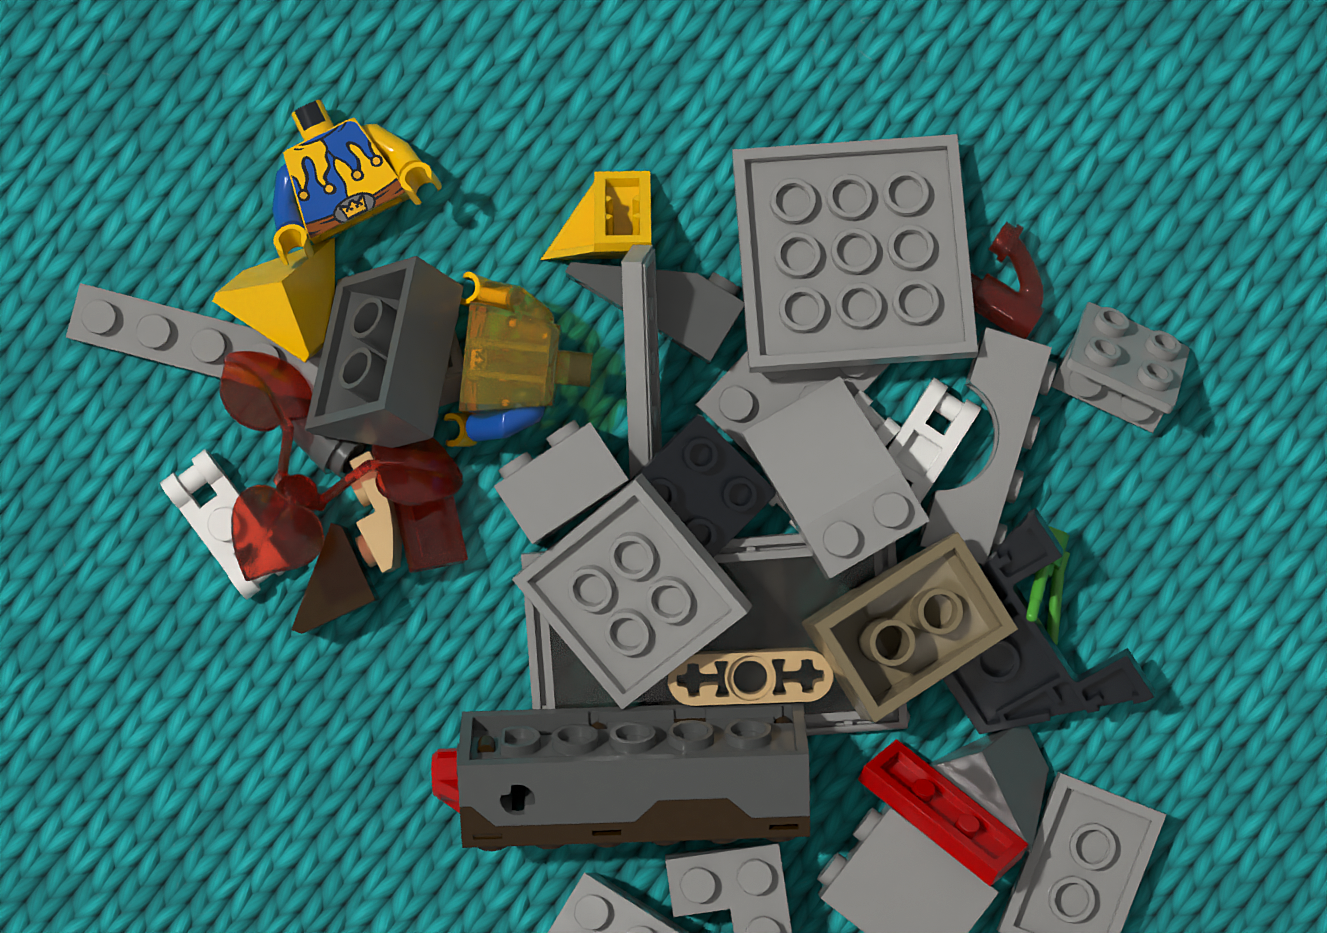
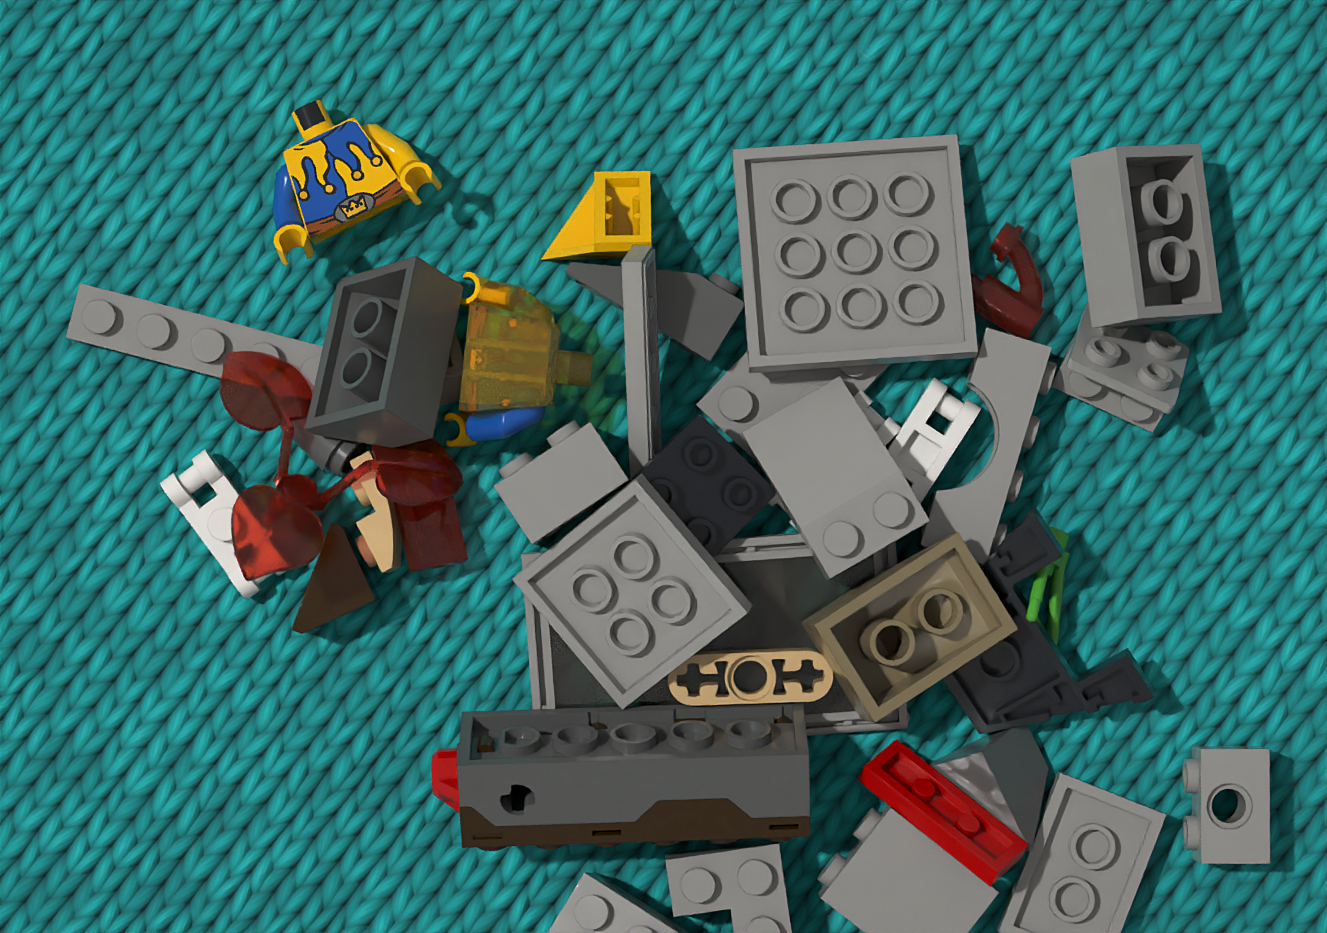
(286, 301): yellow slope -> none
(1145, 235): none -> light grey brick
(1245, 834): none -> light grey brick

